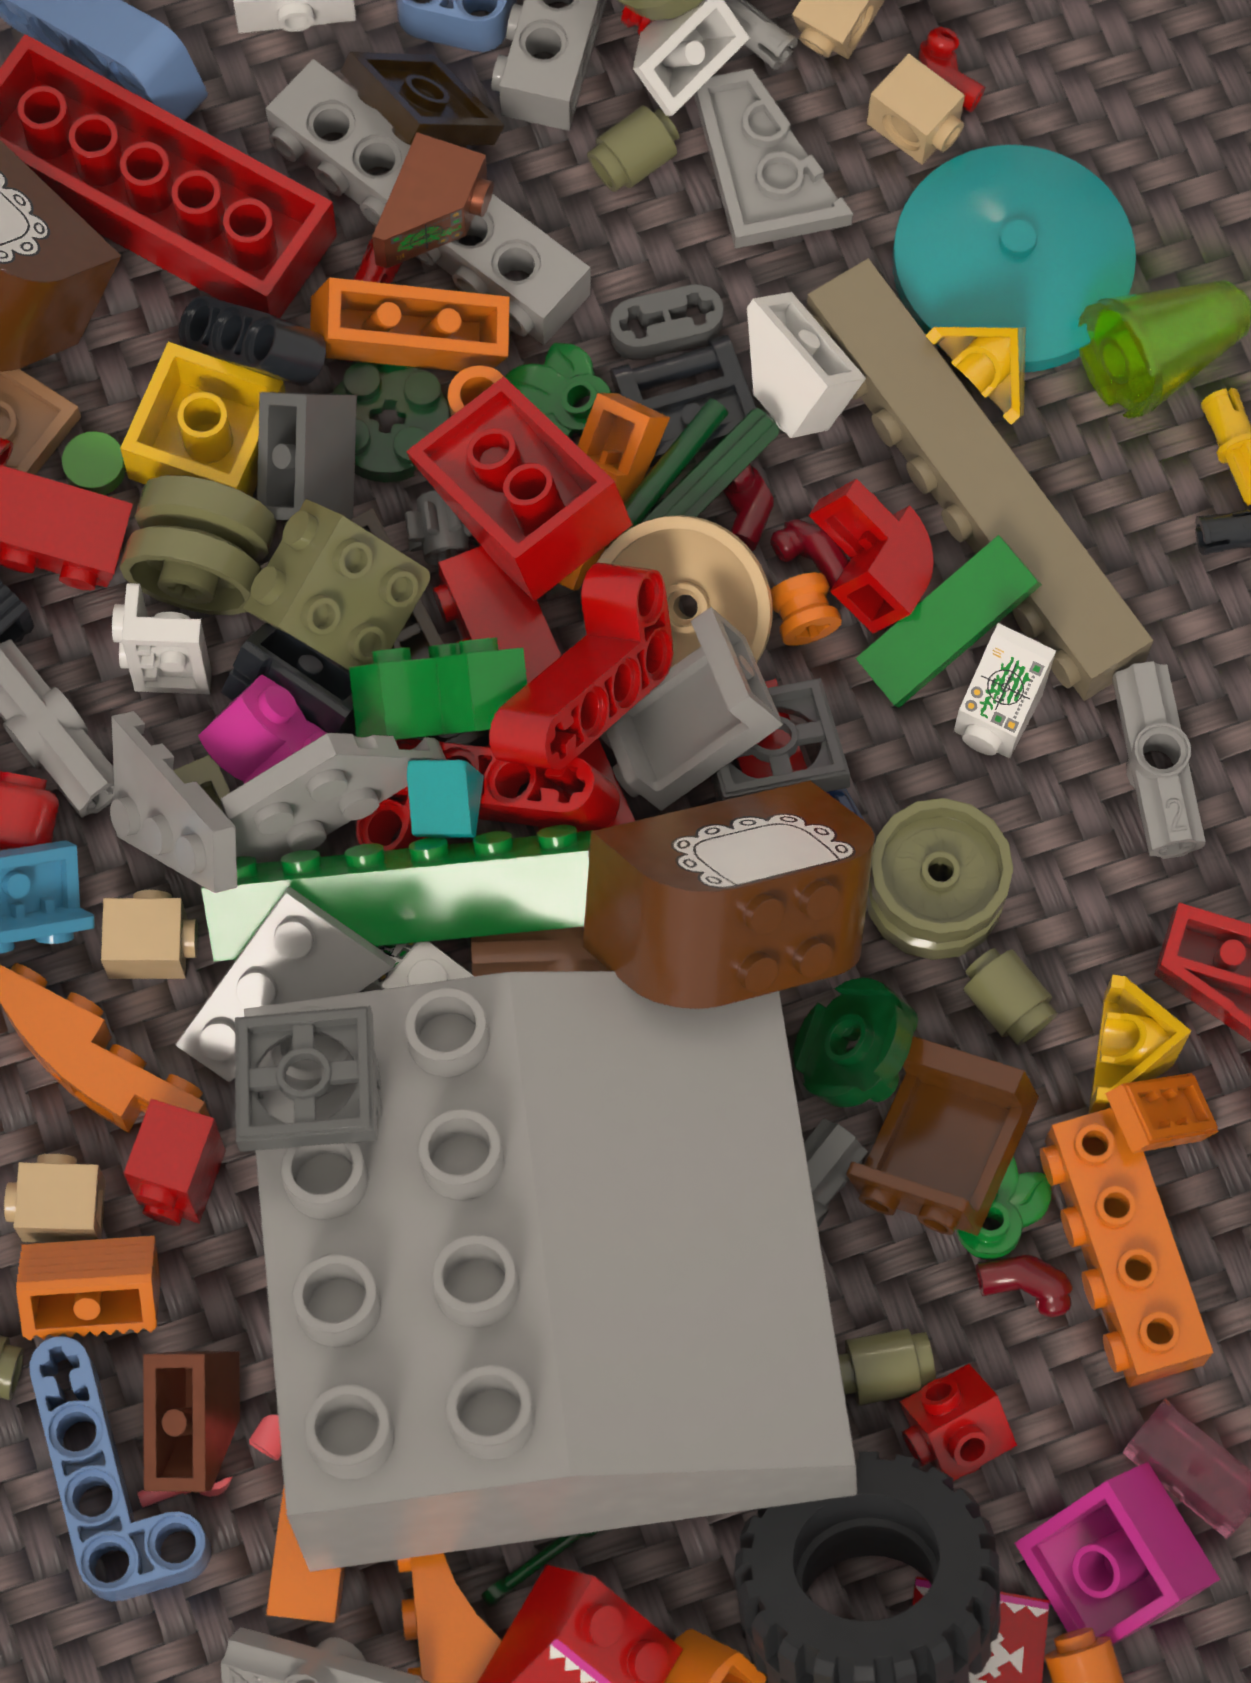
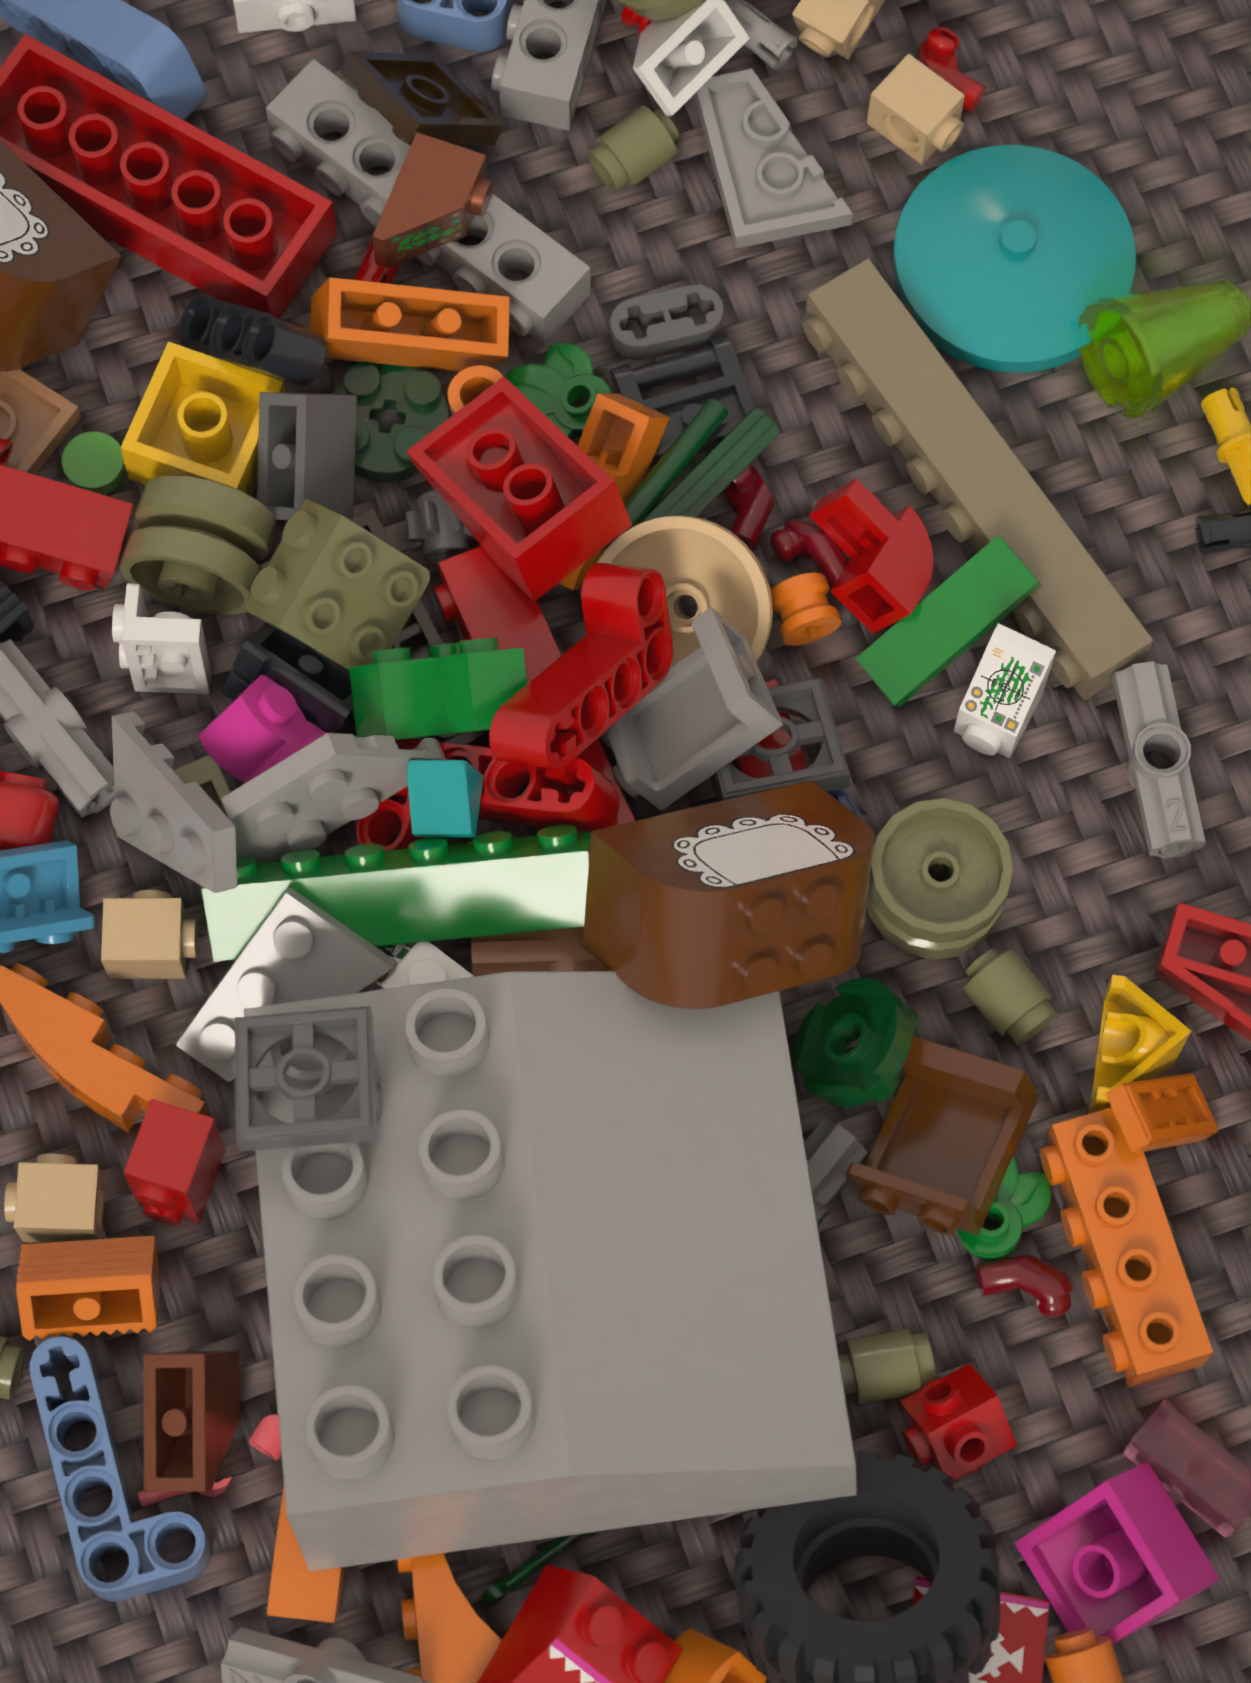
(797, 366): white slope -> none
(991, 360): yellow slope -> none

